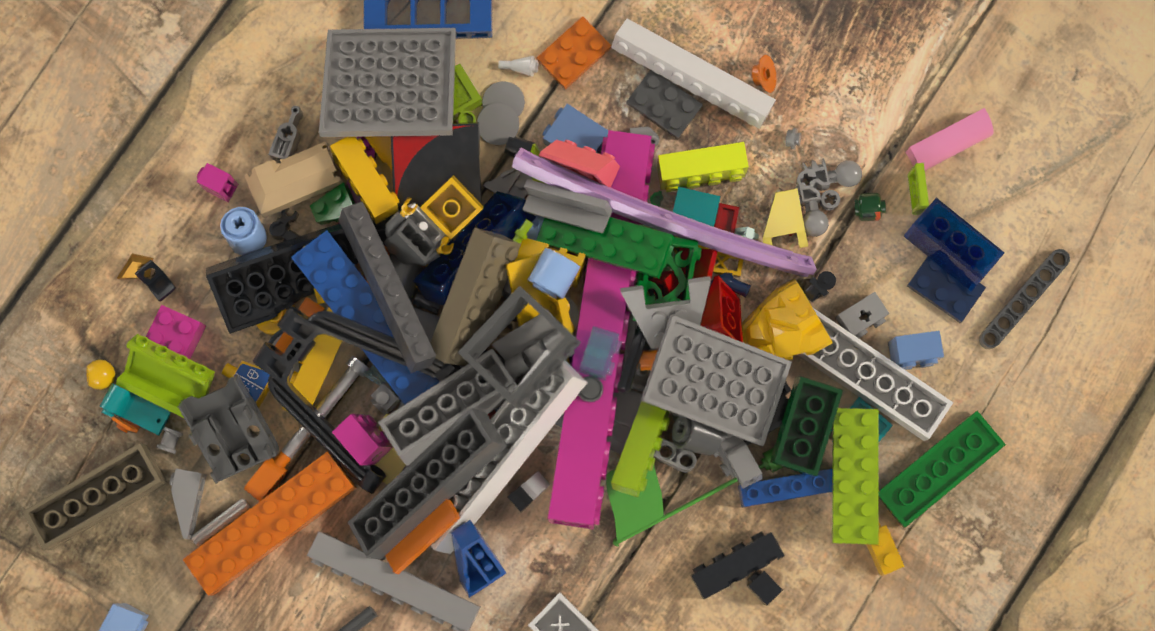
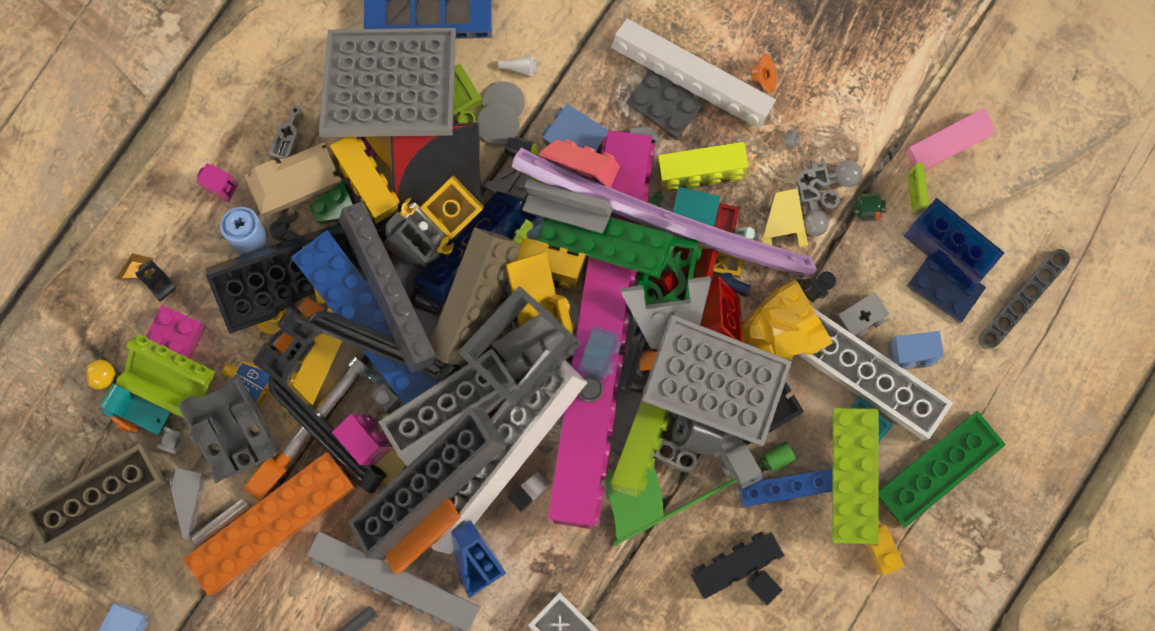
(553, 274): light blue piece -> none
(574, 52): orange plate -> none
(806, 426): dark green brick -> none

